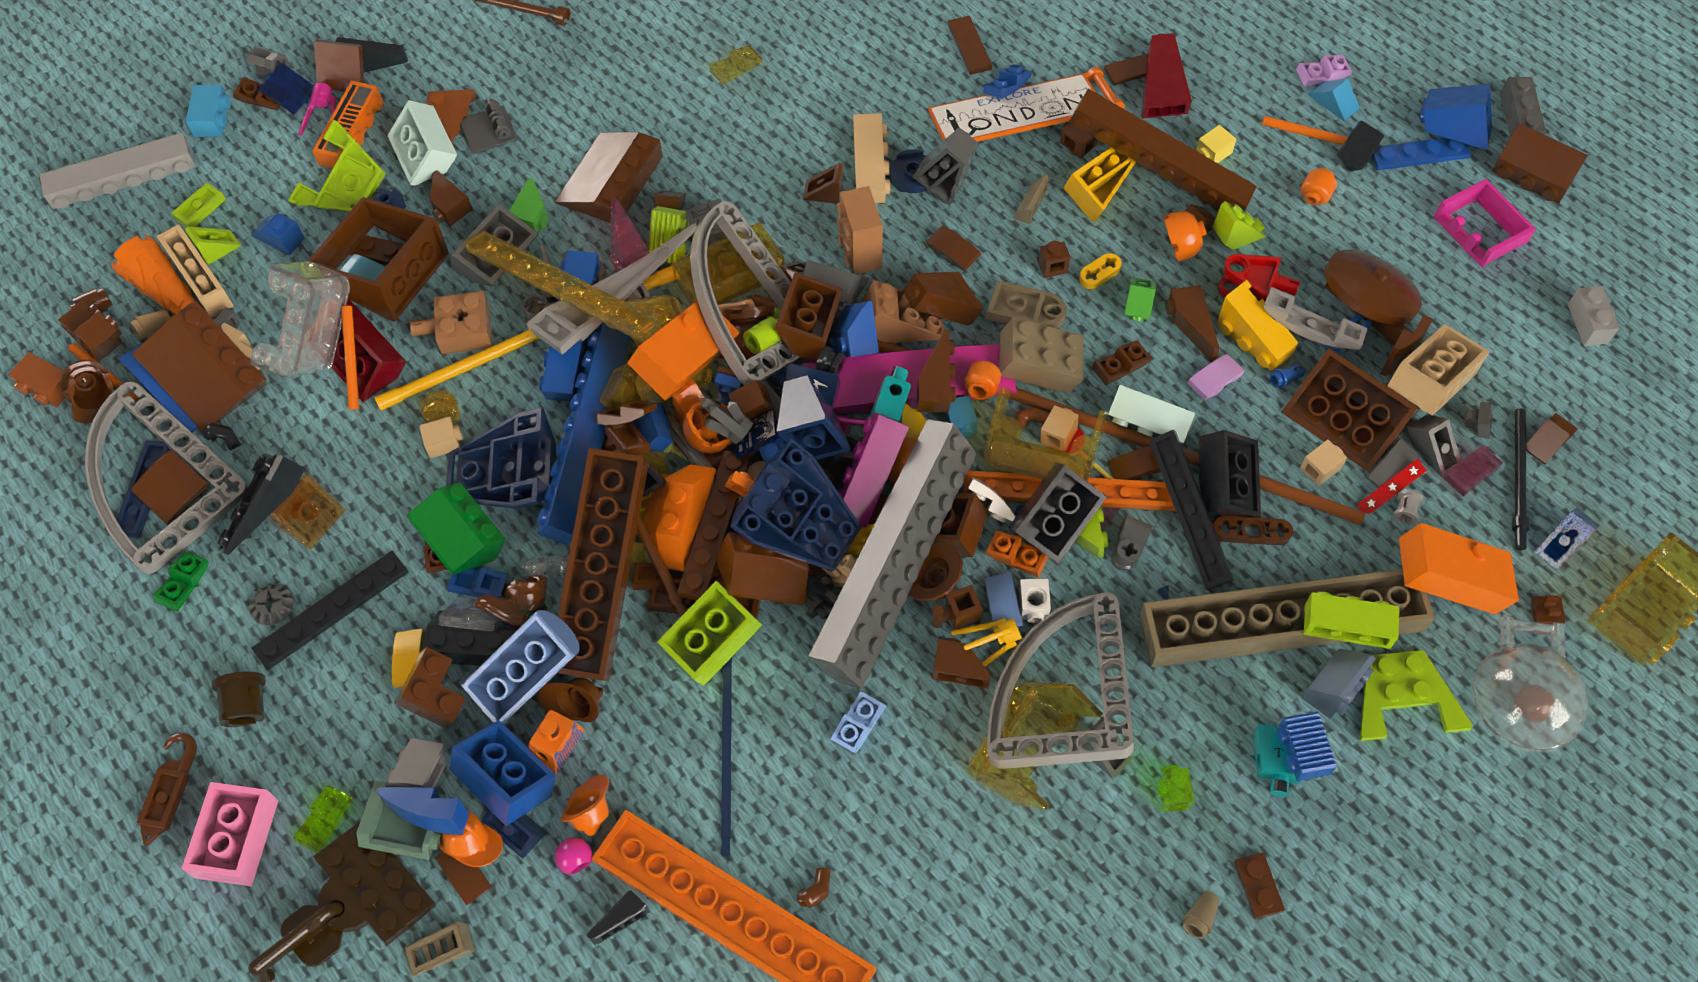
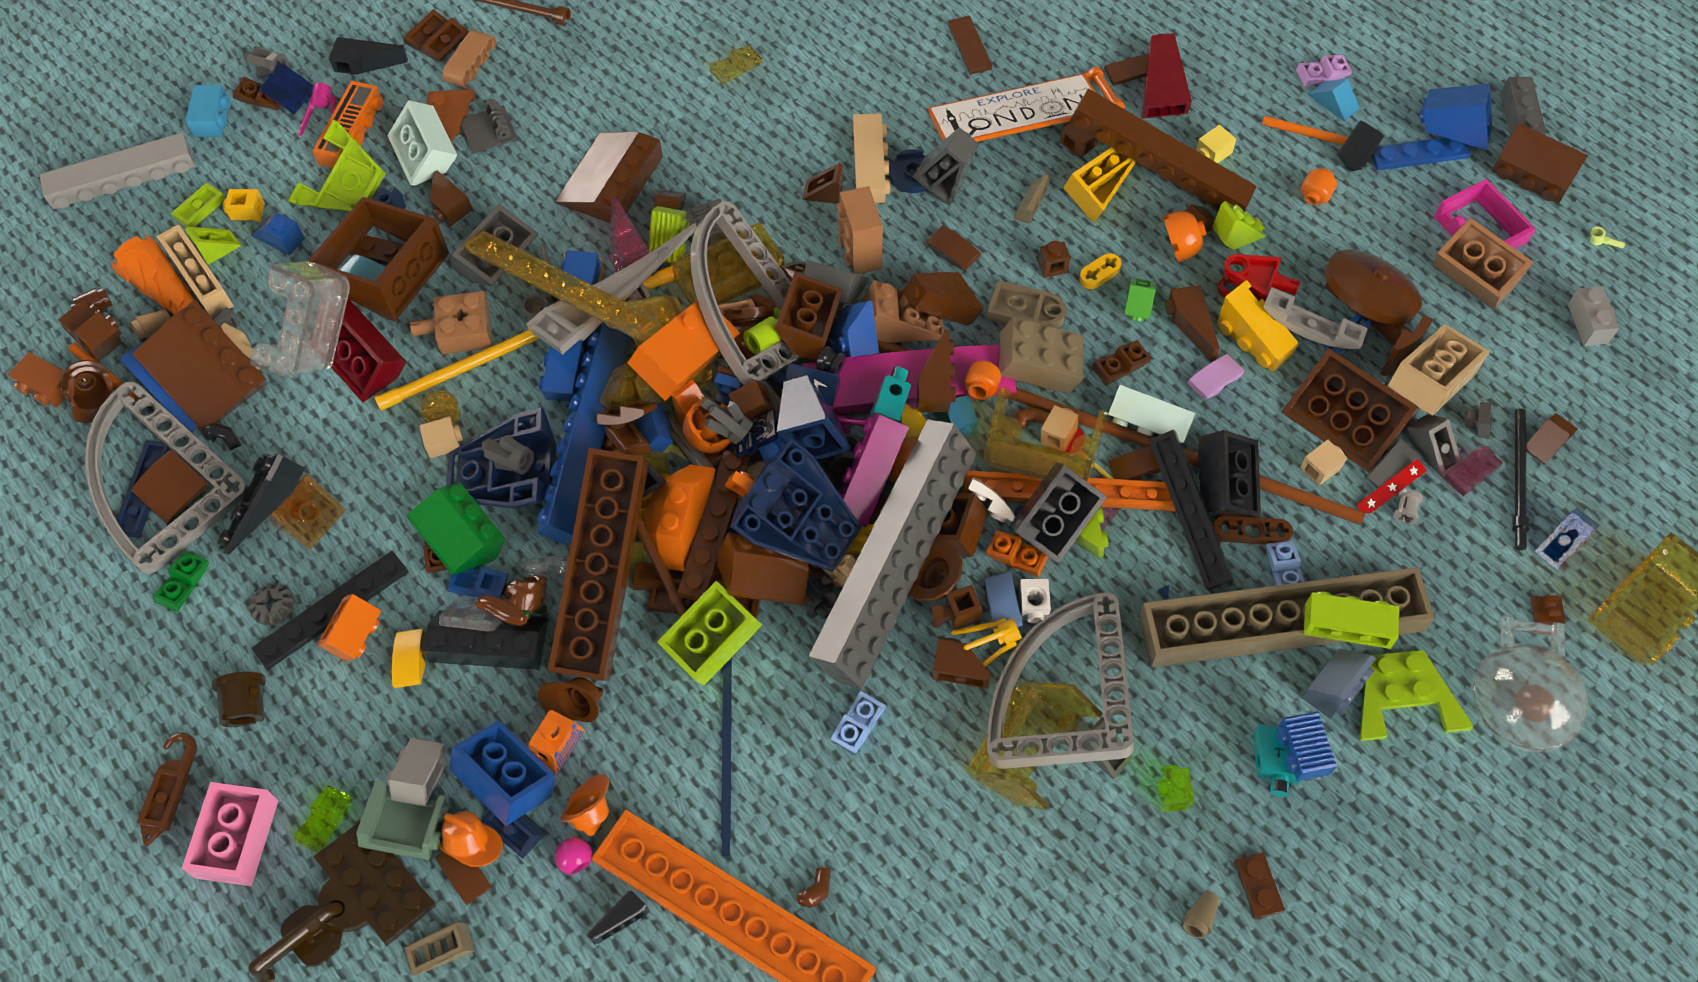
(244, 205): none -> yellow brick
(338, 63): reddish brown tile -> none
(350, 357): orange bar -> none
(350, 628): none -> orange brick
(423, 691): reddish brown brick -> none
(426, 808): blue slope -> none
(435, 36): none -> reddish brown slope
(468, 57): none -> medium nougat beam
(508, 454): none -> dark grey rock
(522, 666): medium blue brick -> none
(530, 207): bright green slope -> none
(1008, 82): blue slope -> none
(1131, 540): dark grey piece -> none
(1284, 563): none -> light blue slope
(1286, 374): blue pin -> none
(1458, 569): orange brick -> none
(1482, 263): none -> medium nougat slope
(1601, 238): none -> yellowish green hand

